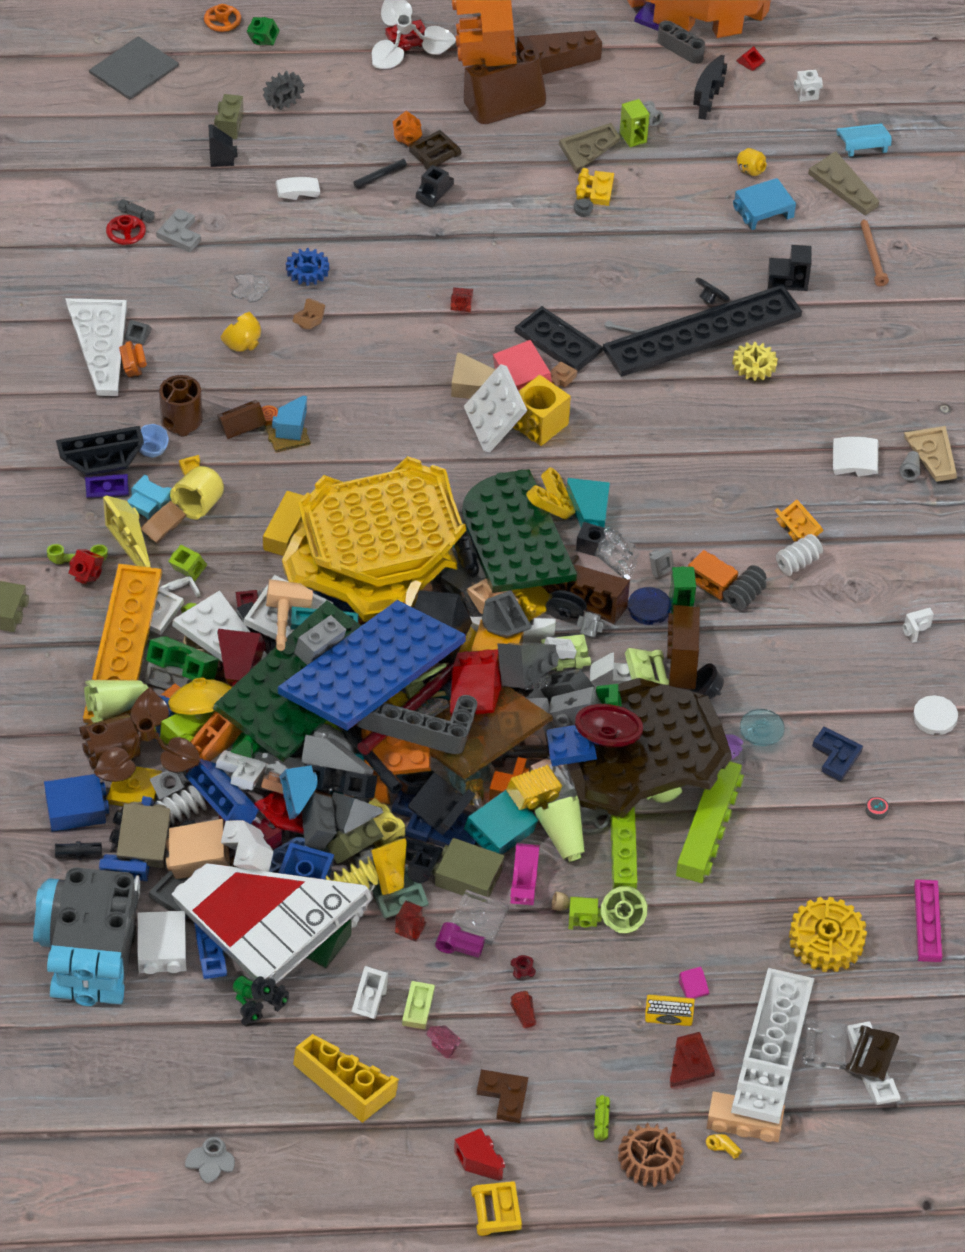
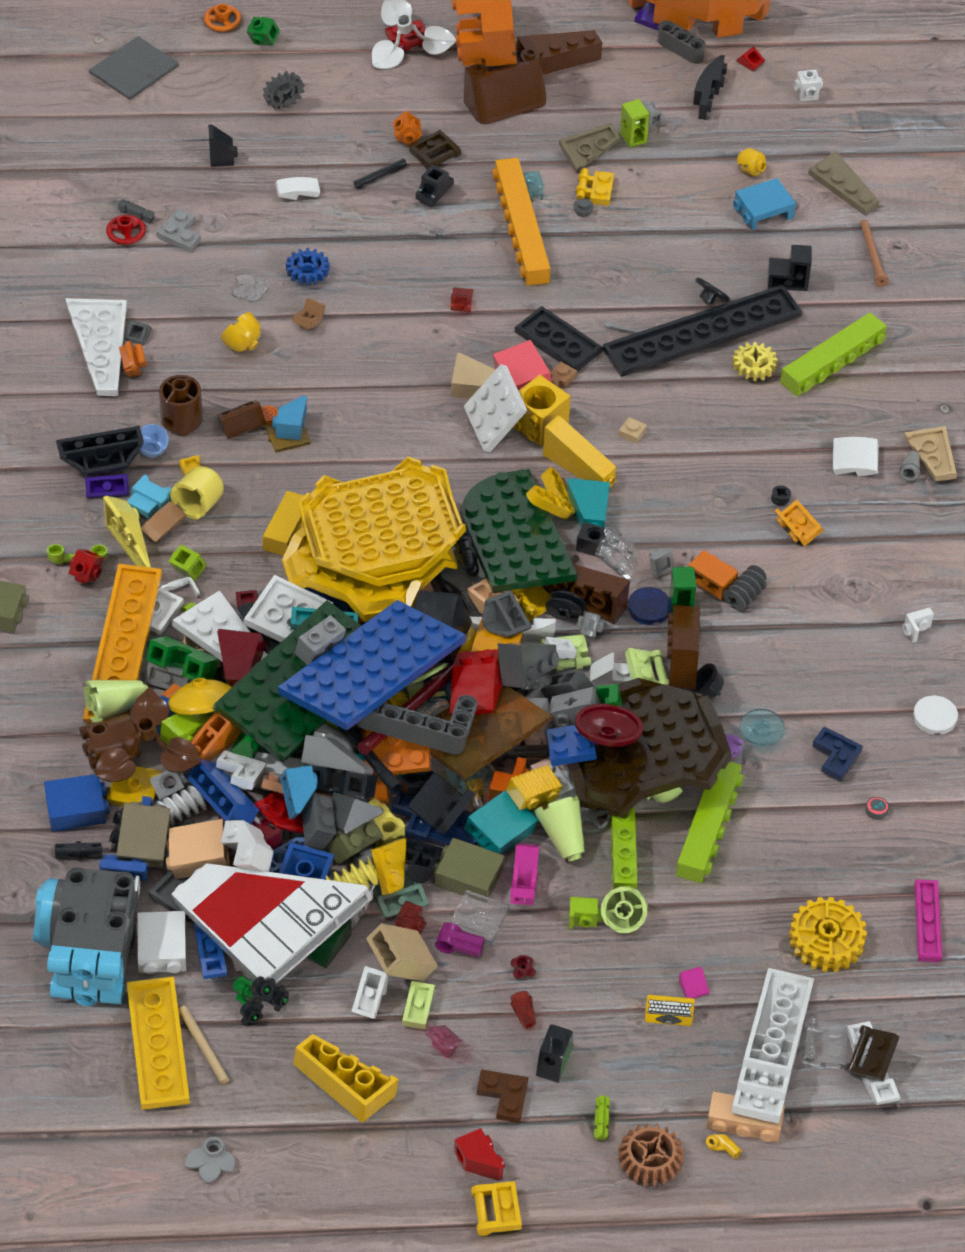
(158, 1043): none -> yellow plate
(203, 1044): none -> tan bar
(230, 115): olive brick -> none
(284, 596): light nougat piece -> none
(401, 952): none -> tan brick
(521, 221): none -> light orange brick
(534, 184): none -> clear light blue plate
(556, 1045): none -> black torso
(560, 901): tan hinge -> none
(575, 453): none -> yellow slope
(632, 430): none -> tan plate
(690, 1060): clear red wing -> none
(780, 501): none -> black bush
(799, 554): white piece -> none
(833, 354): none -> lime brick
(865, 137): medium azure piece -> none

